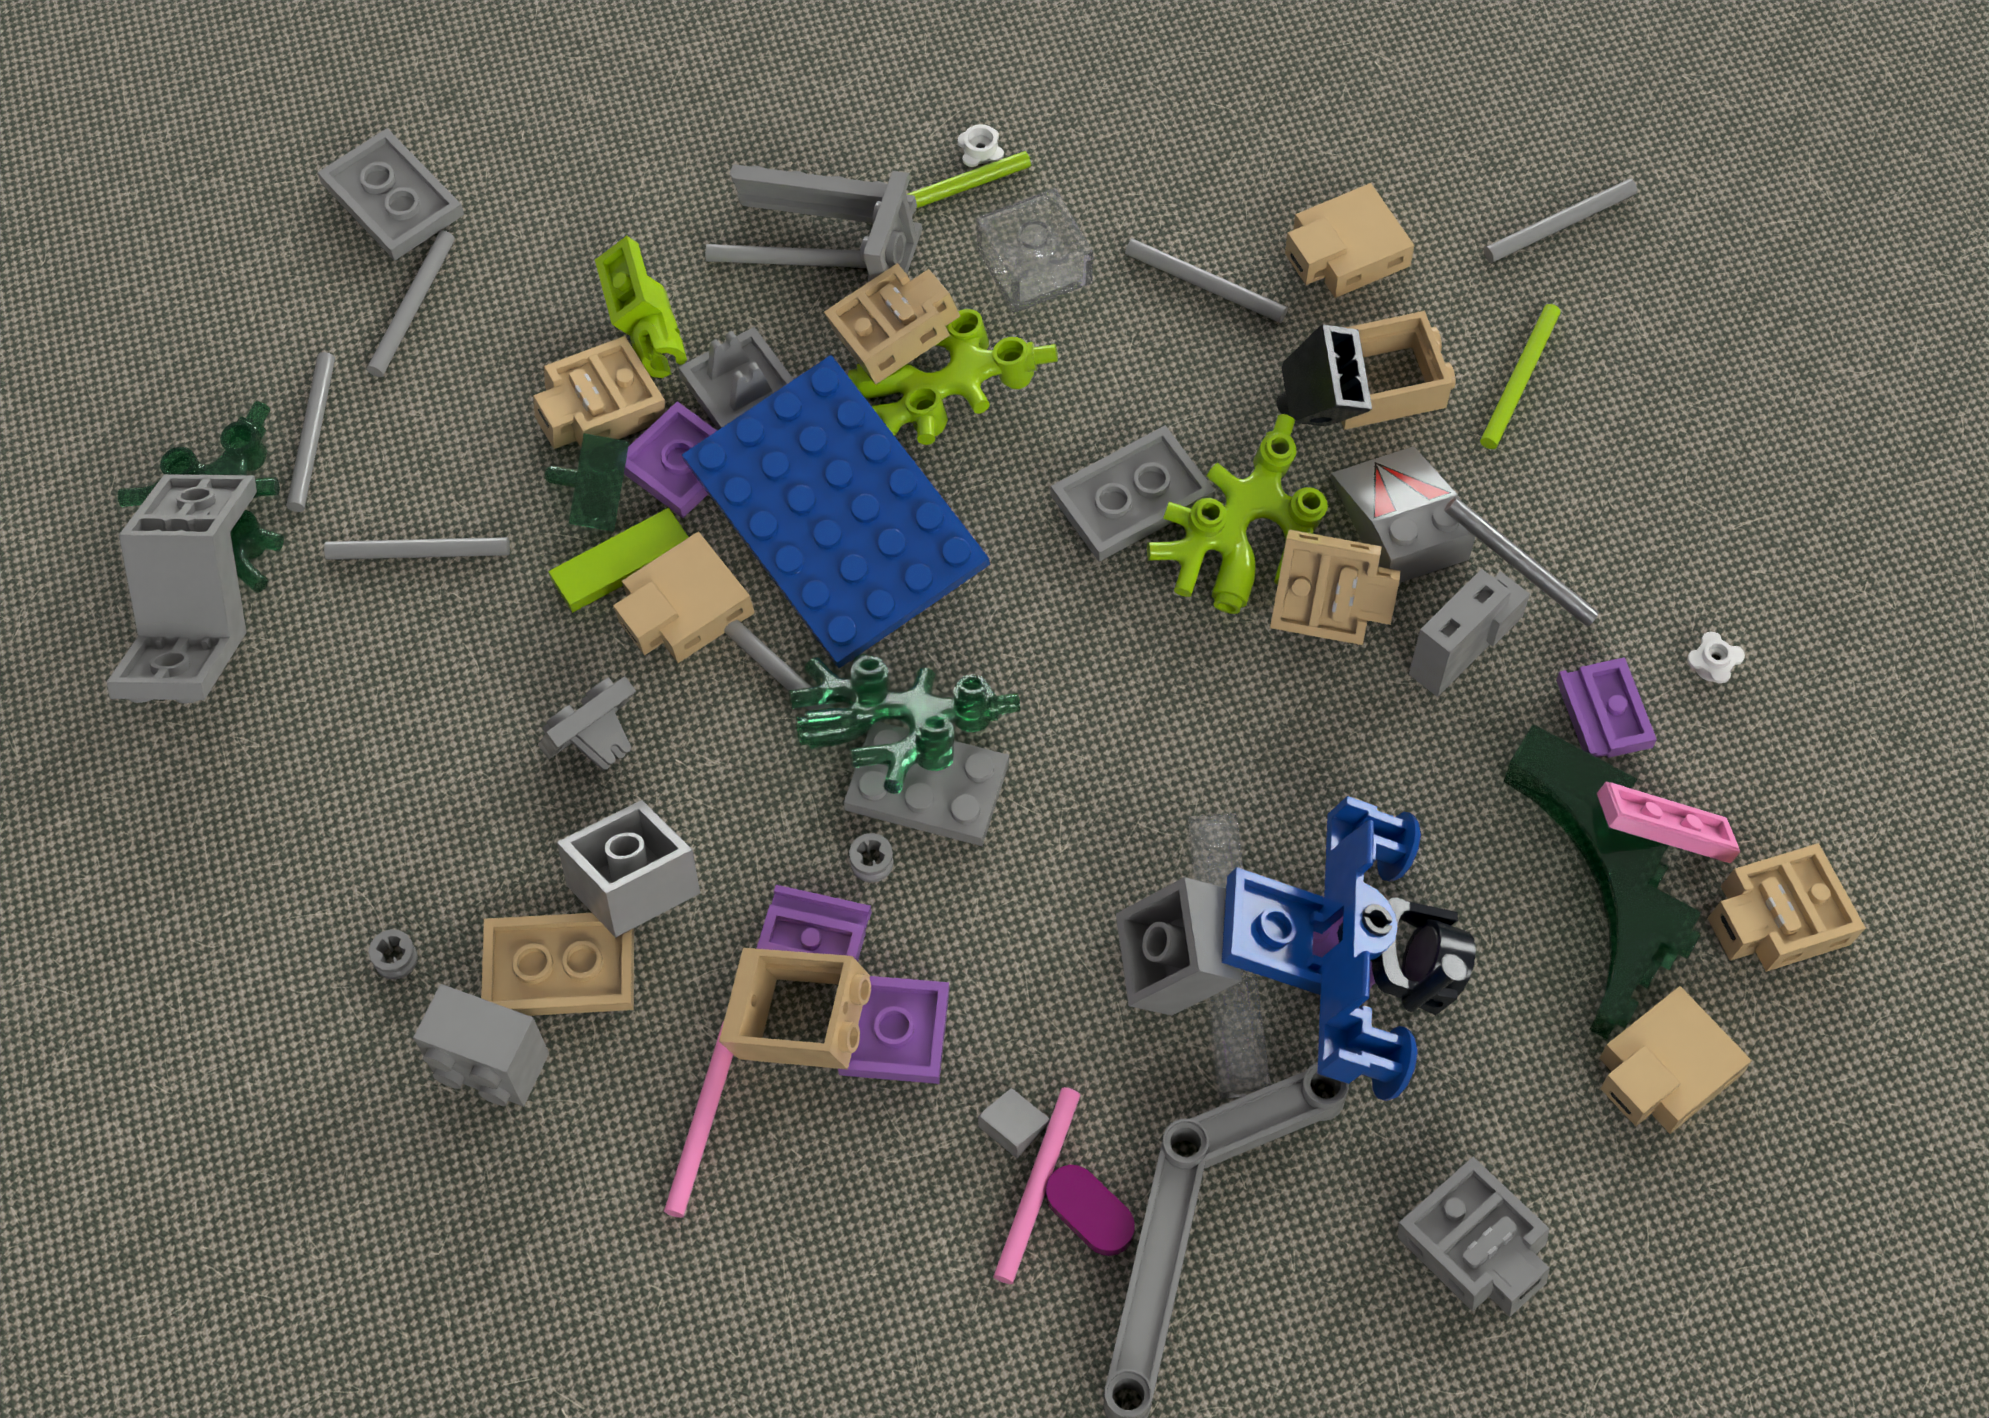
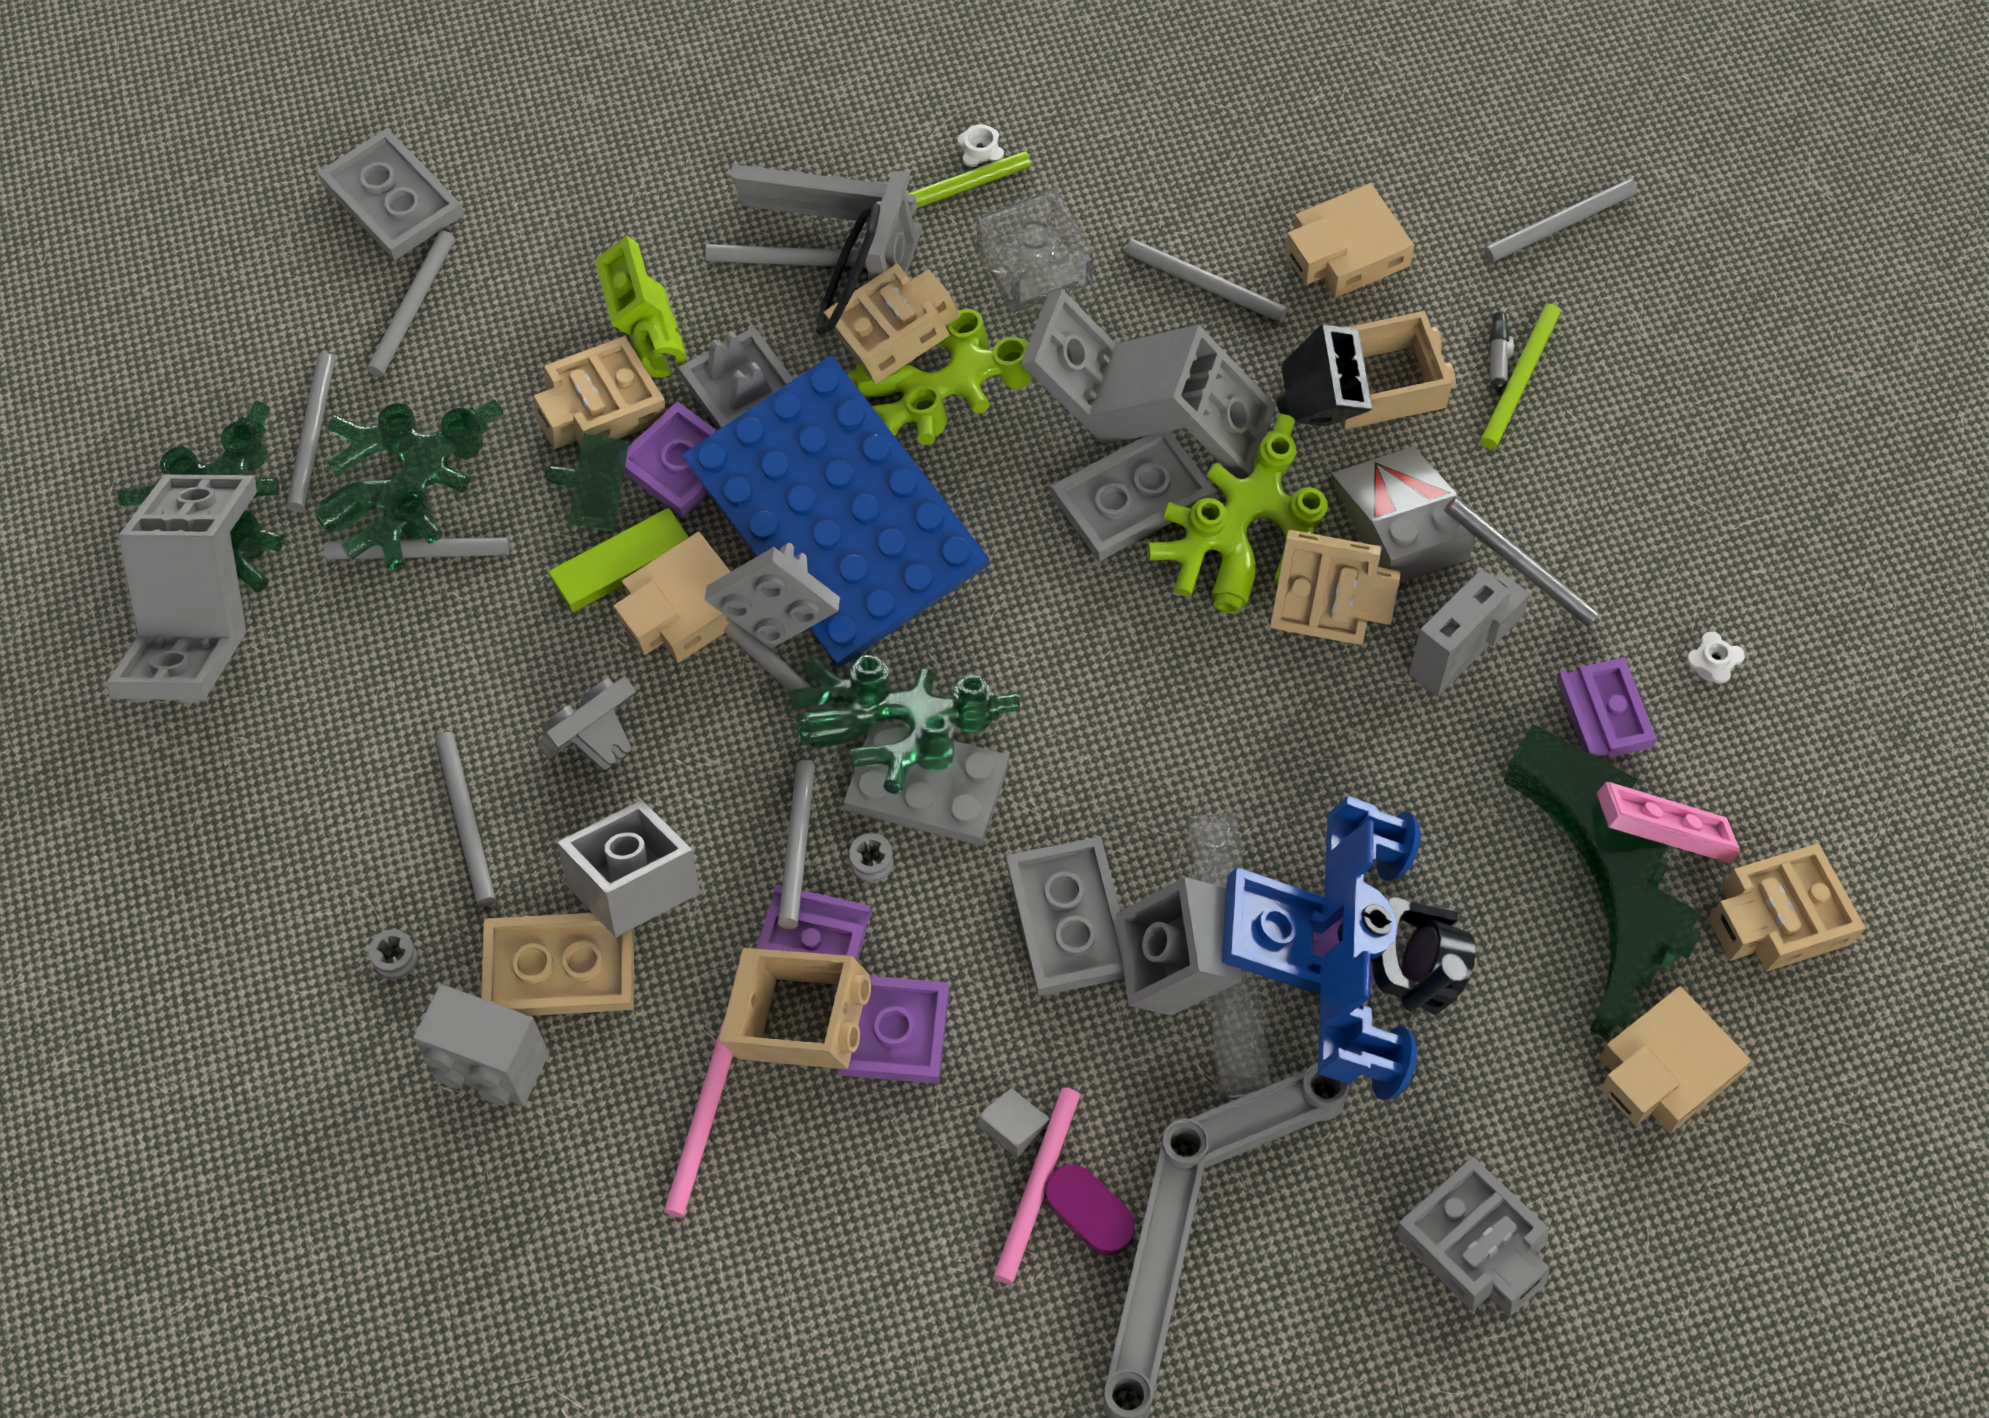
(401, 497): none -> clear green plant
(465, 819): none -> light grey bar
(773, 596): none -> light grey plate
(796, 845): none -> light grey bar
(873, 212): none -> black piece
(1067, 915): none -> light grey plate
(1148, 384): none -> light grey bracket
(1500, 350): none -> piece

